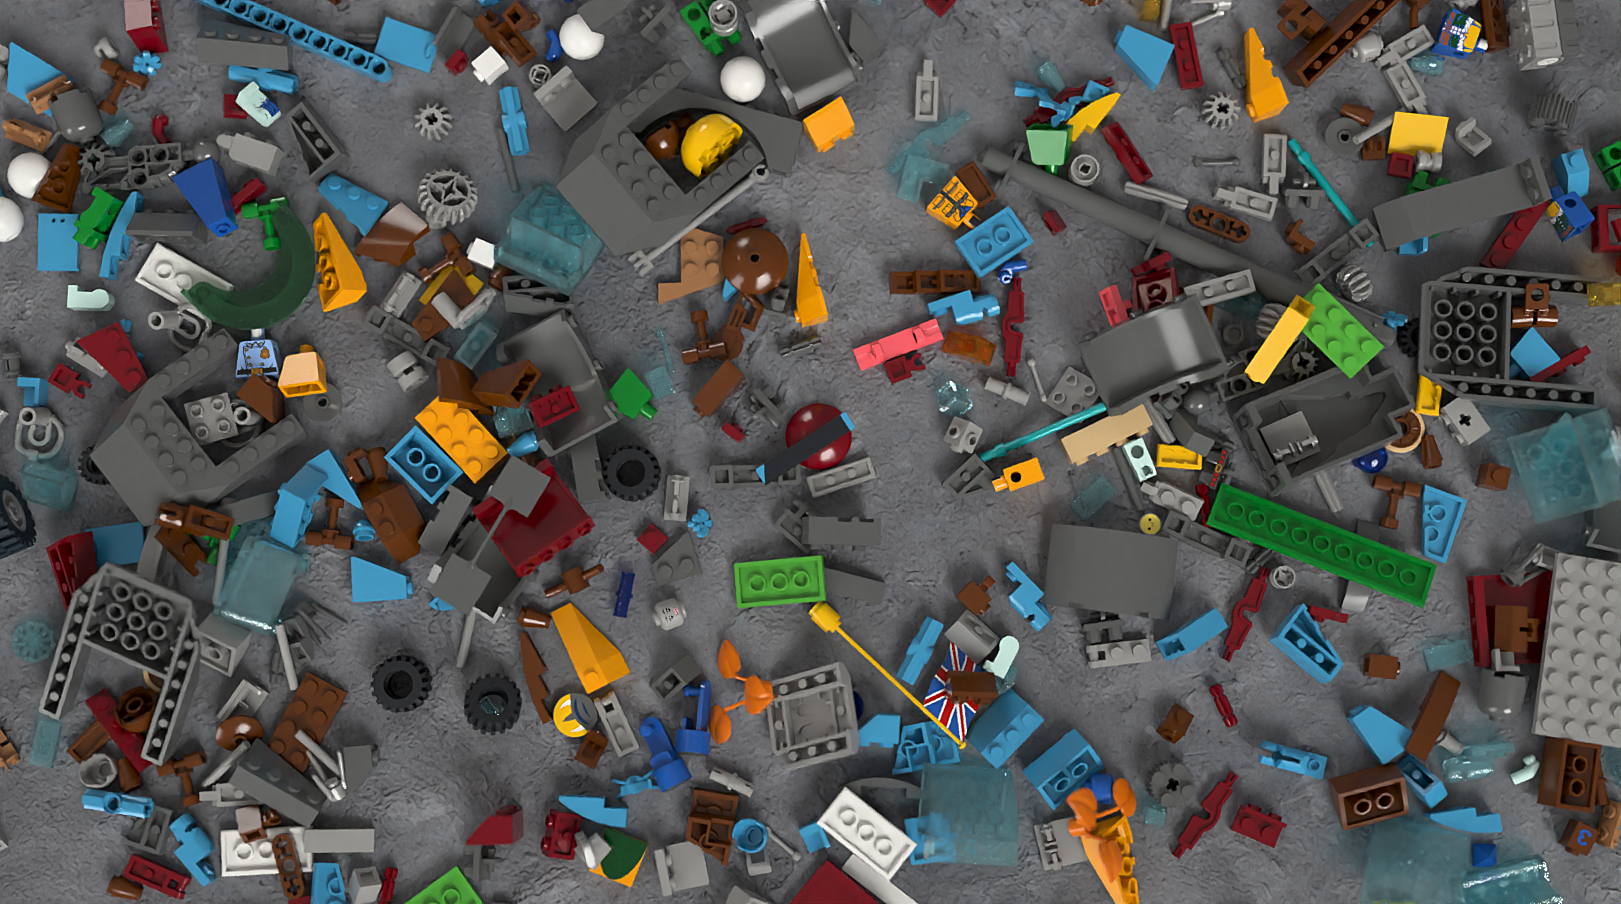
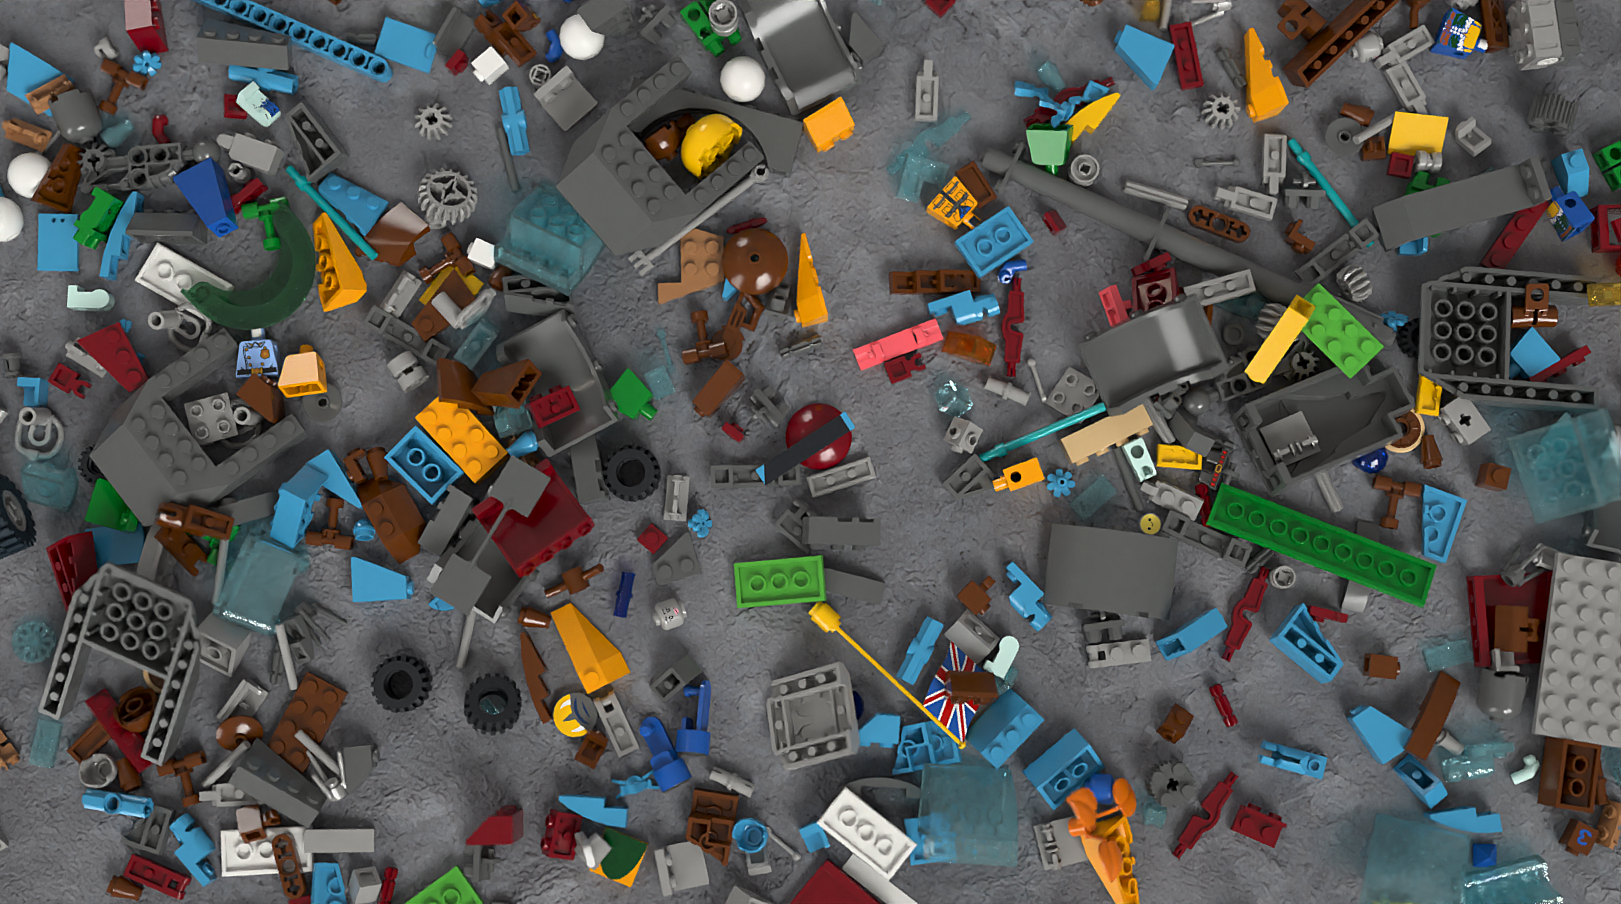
(109, 509): none -> green bracket
(240, 173): none -> light grey pin
(304, 185): none -> teal bar
(757, 693): orange plant -> none
(1055, 483): none -> dark azure plant
(1127, 153): dark red plate -> none
(1369, 796): reddish brown slope -> none
(1428, 65): clear light blue cone -> none

